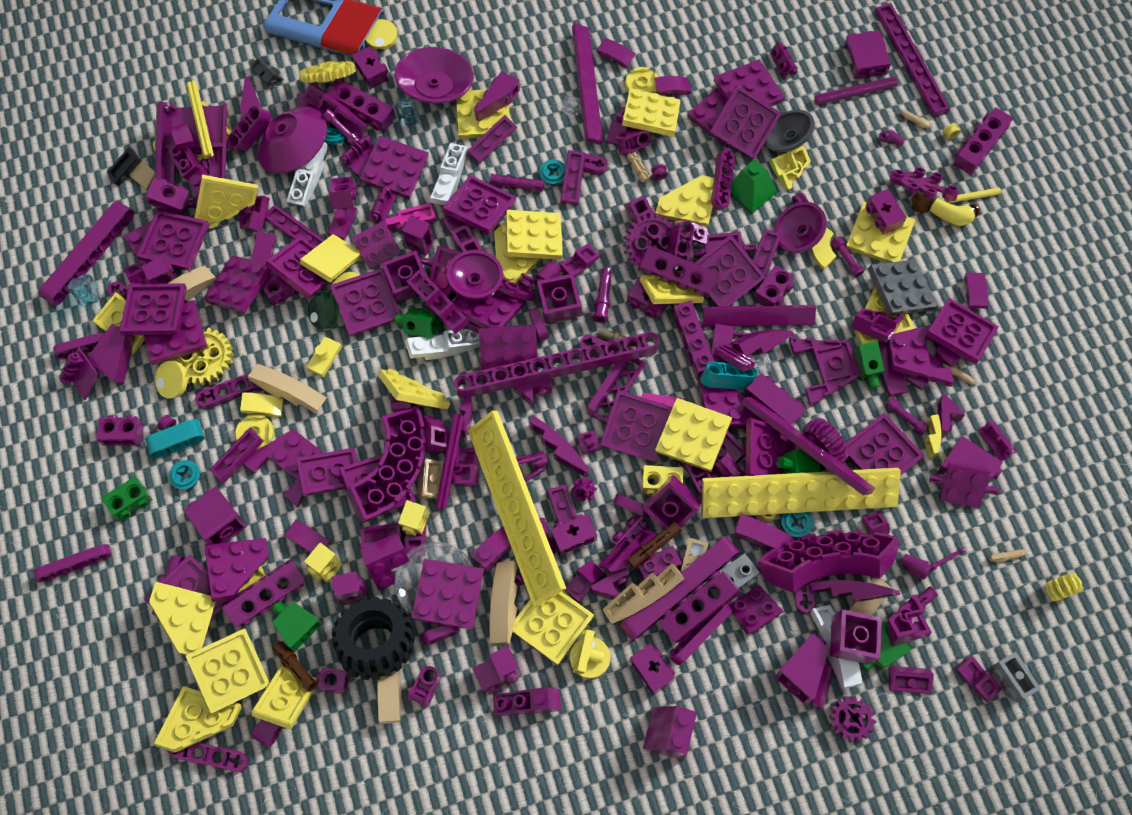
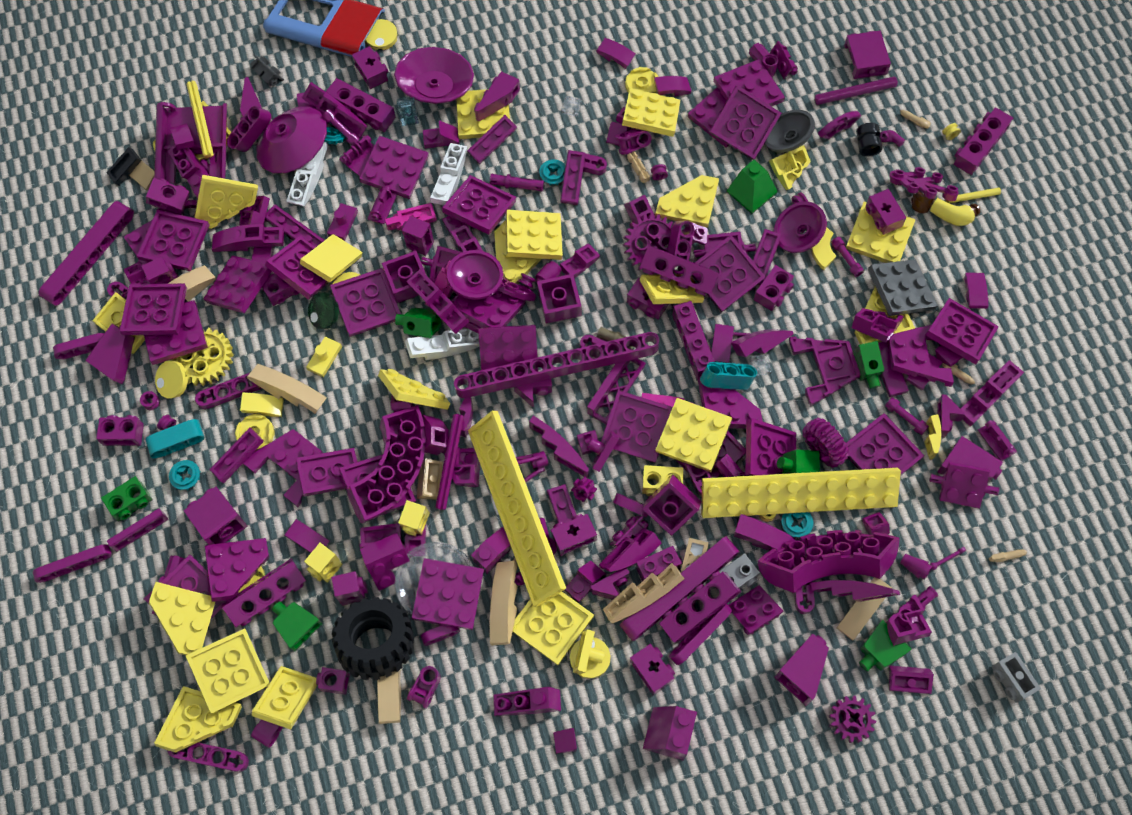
(79, 372): magenta hinge -> none
(84, 289): clear light blue slope -> none
(137, 530): none -> magenta tile
(149, 394): none -> magenta bush
(246, 236): none -> magenta slope
(289, 660): reddish brown pin -> none
(327, 71): light yellow gear -> none
(343, 192): magenta brick -> none
(376, 244): magenta hinge -> none
(440, 136): none -> magenta slope
(497, 671): magenta brick -> none
(537, 320): magenta beam -> none
(565, 741): none -> magenta slope
(587, 84): magenta tile -> none
(602, 302): magenta pin -> none
(602, 450): none -> magenta tile
(636, 559): reddish brown pin -> none
(720, 198): magenta beam -> none
(734, 357): magenta tile -> none
(759, 315): magenta tile -> none
(769, 60): none -> magenta piece
(776, 399): magenta brick -> none
(808, 446): magenta tile -> none
(823, 688): magenta tile -> none
(838, 124): none -> magenta tile
(847, 671): white slope -> none
(855, 637): magenta brick -> none
(869, 139): none -> black wheel
(912, 60): magenta tile -> none
(980, 681): magenta slope -> none
(991, 392): none -> magenta slope
(1064, 587): light yellow gear -> none

